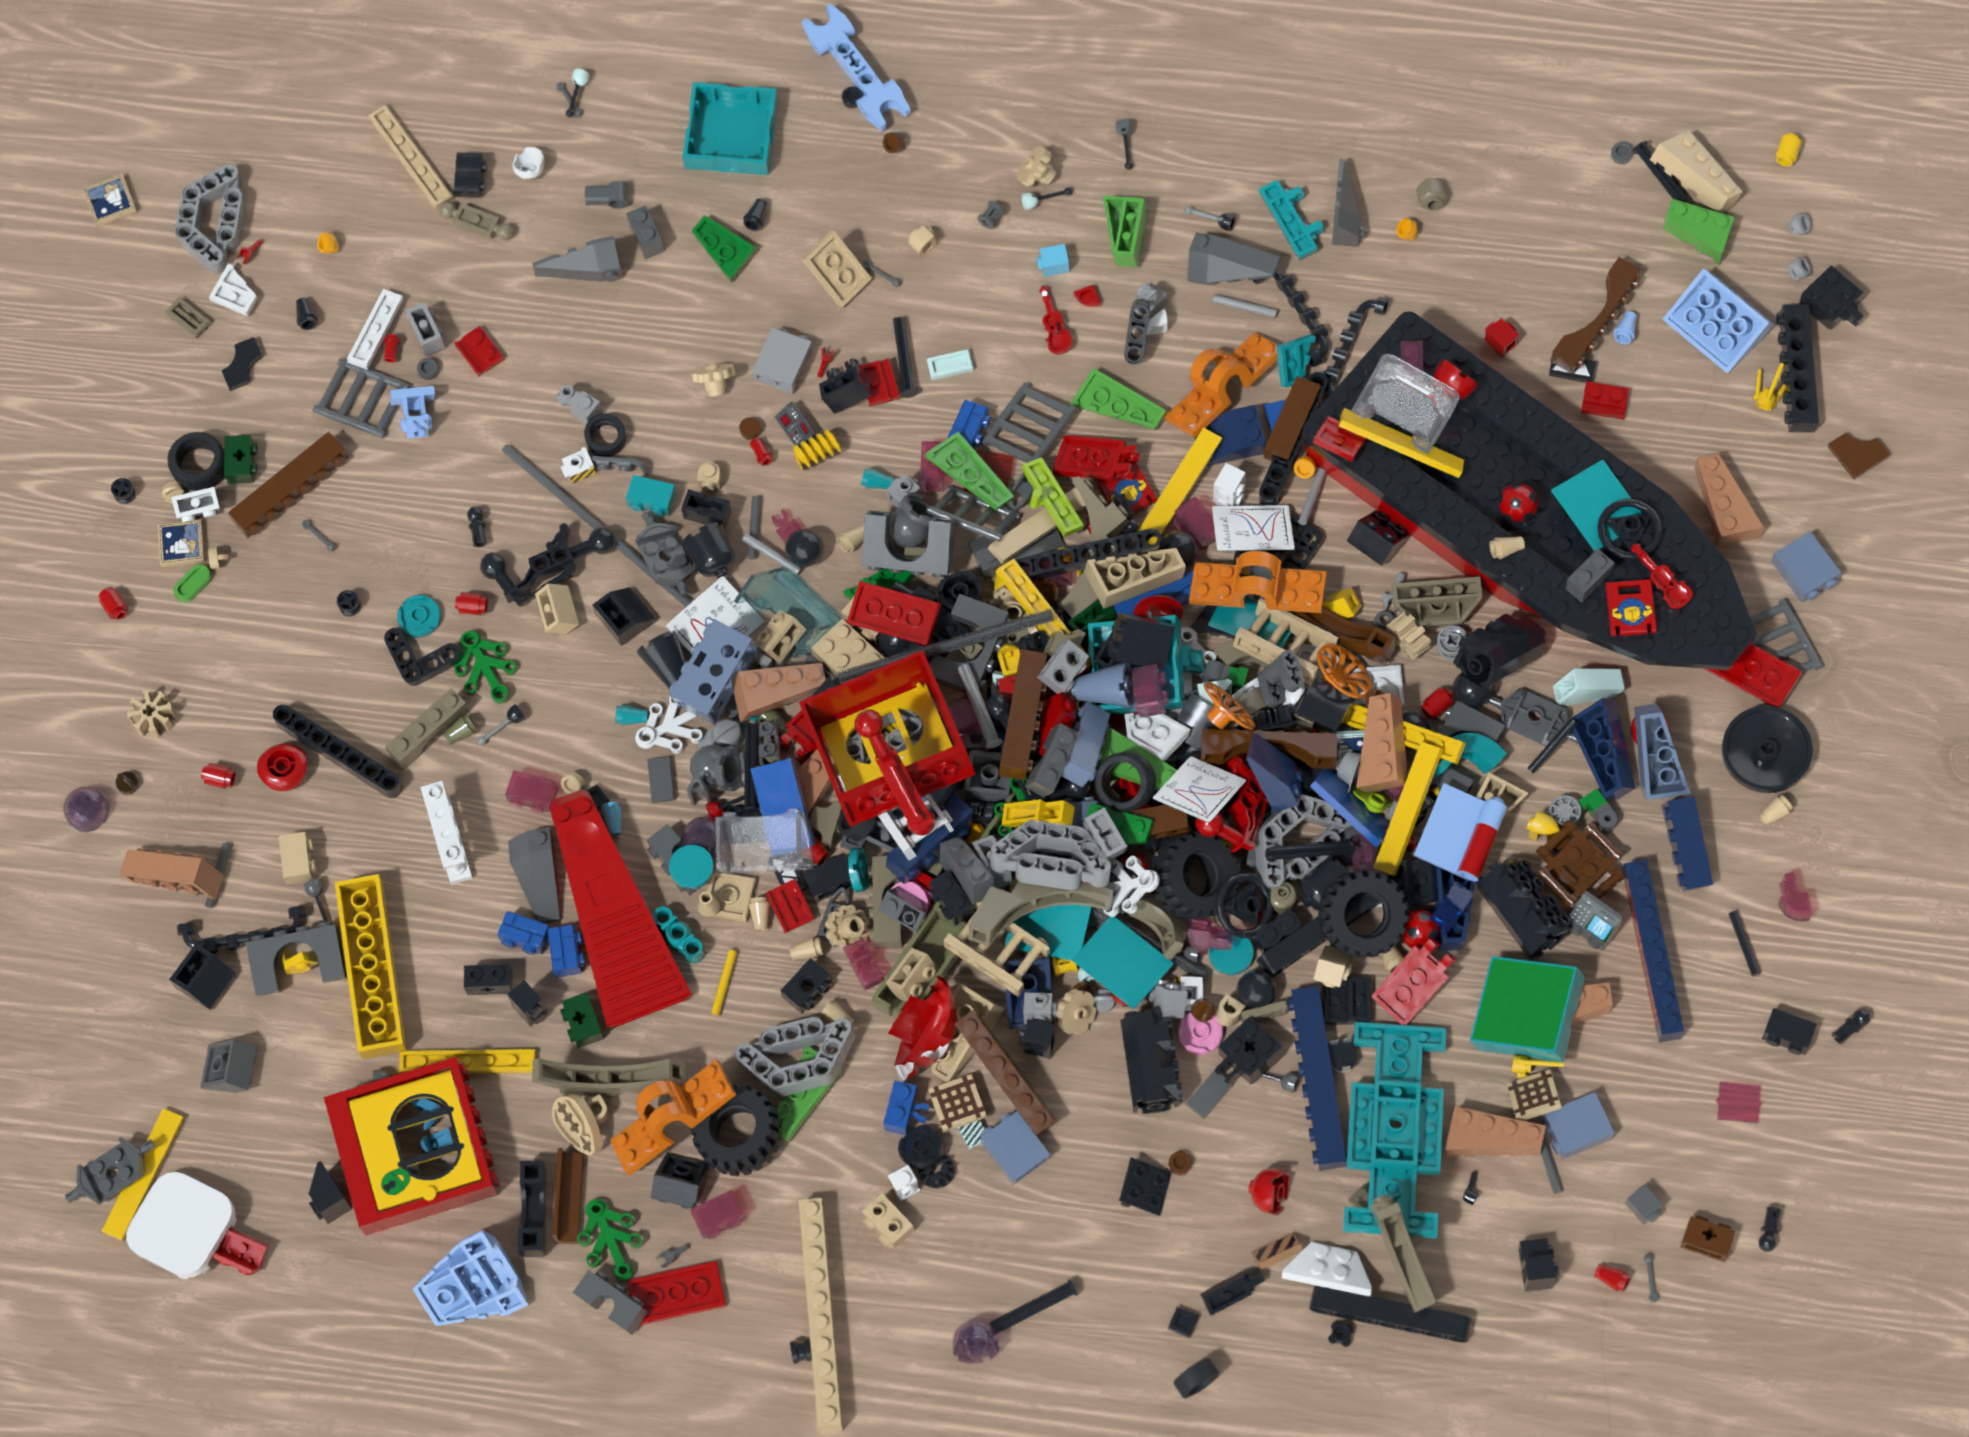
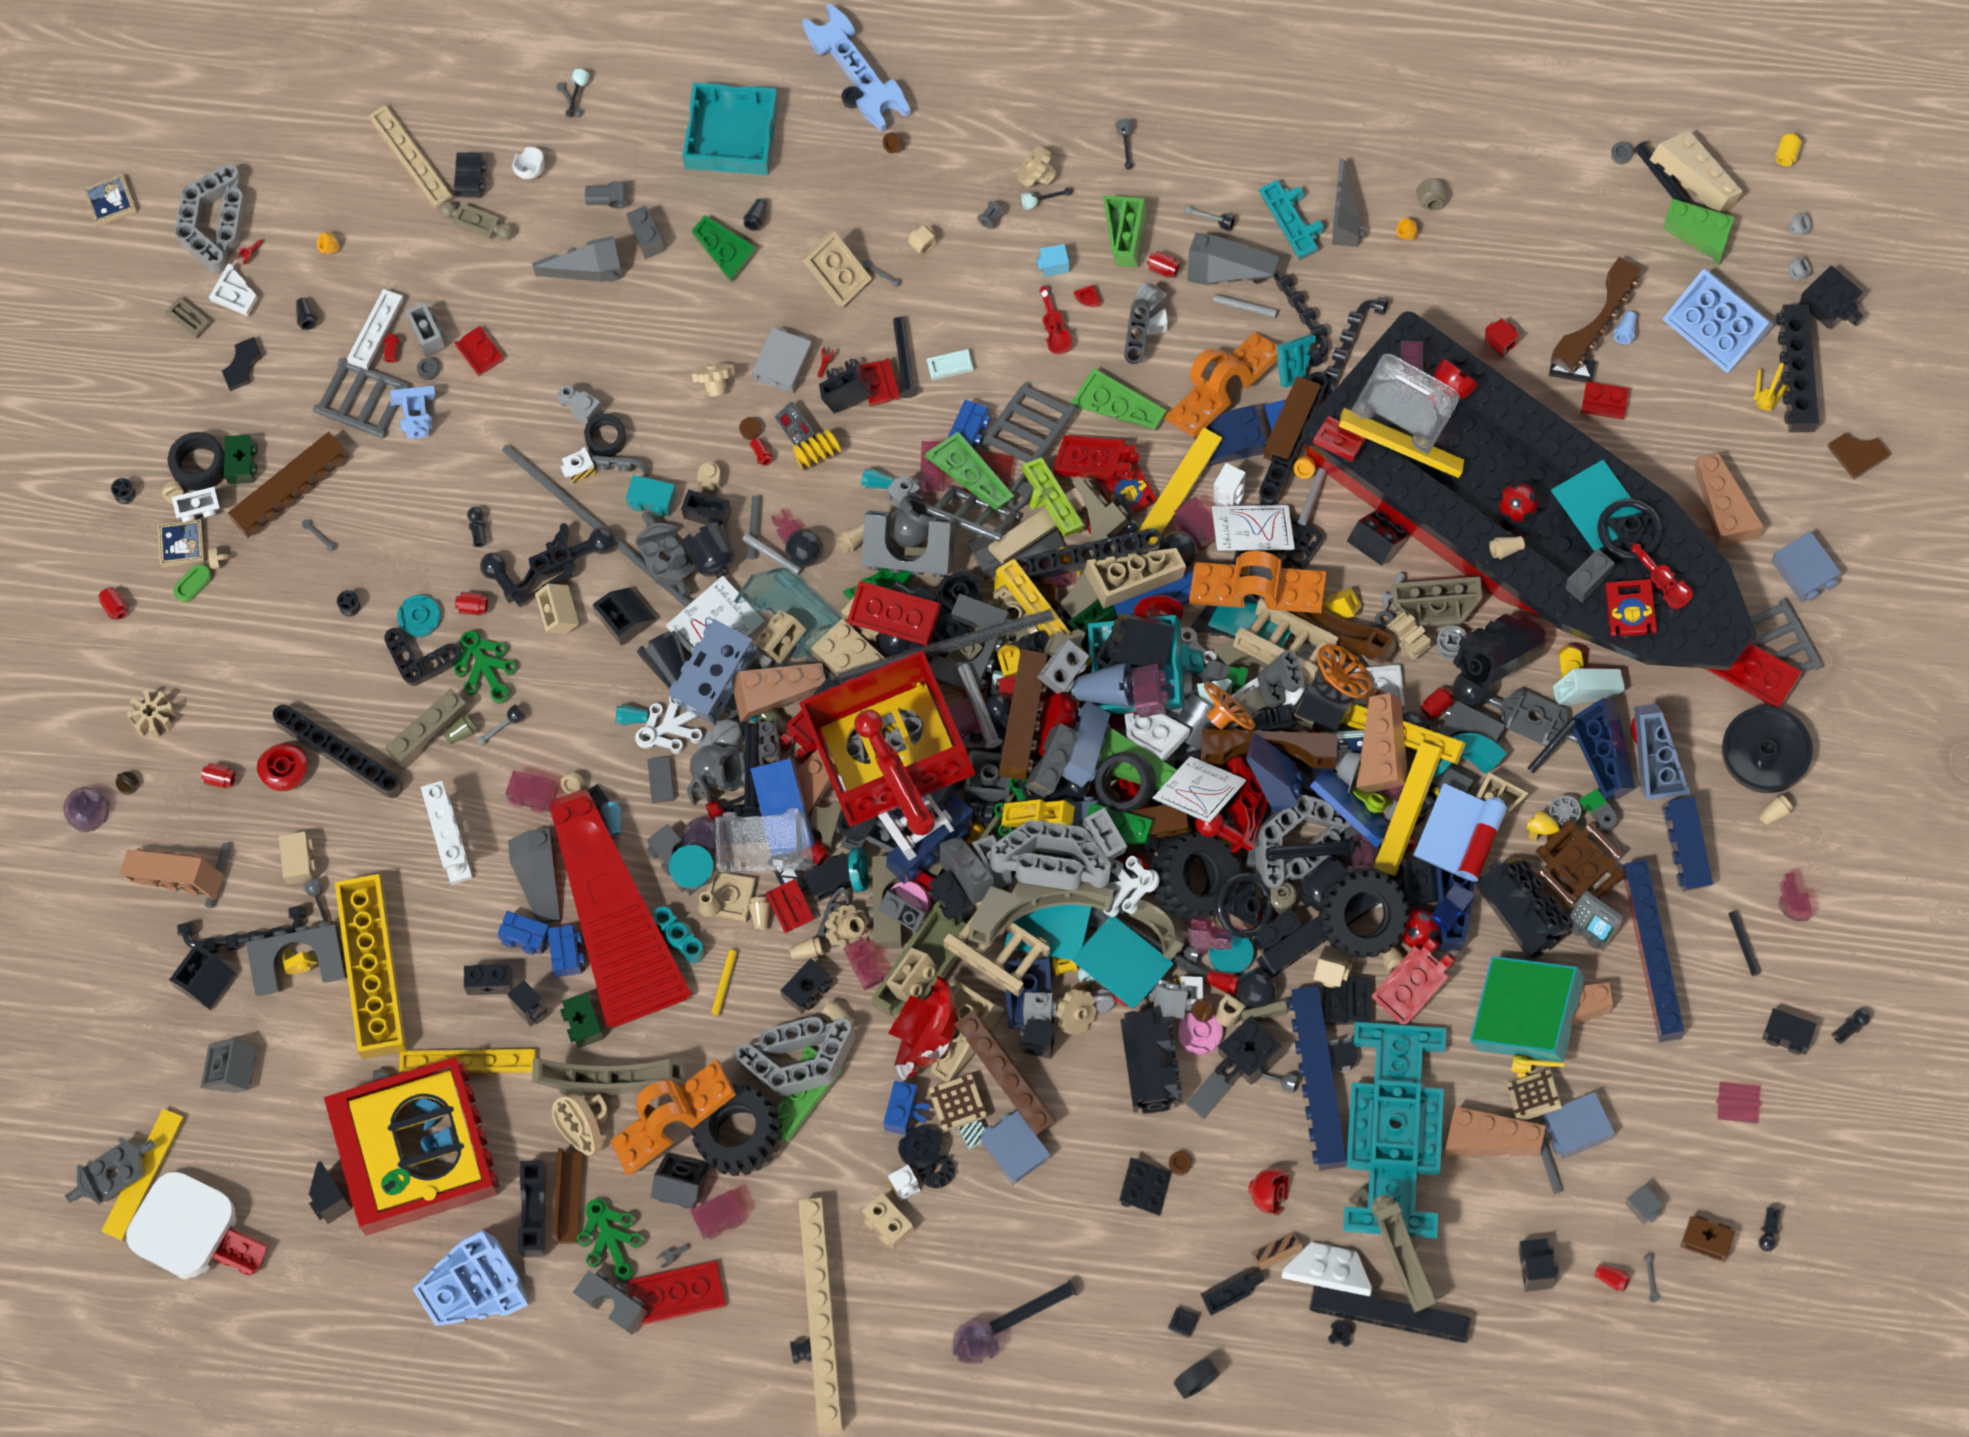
(1163, 264): none -> red brick
(1223, 981): none -> red cone
(1470, 1195): black hand -> none
(1569, 659): none -> yellow plate

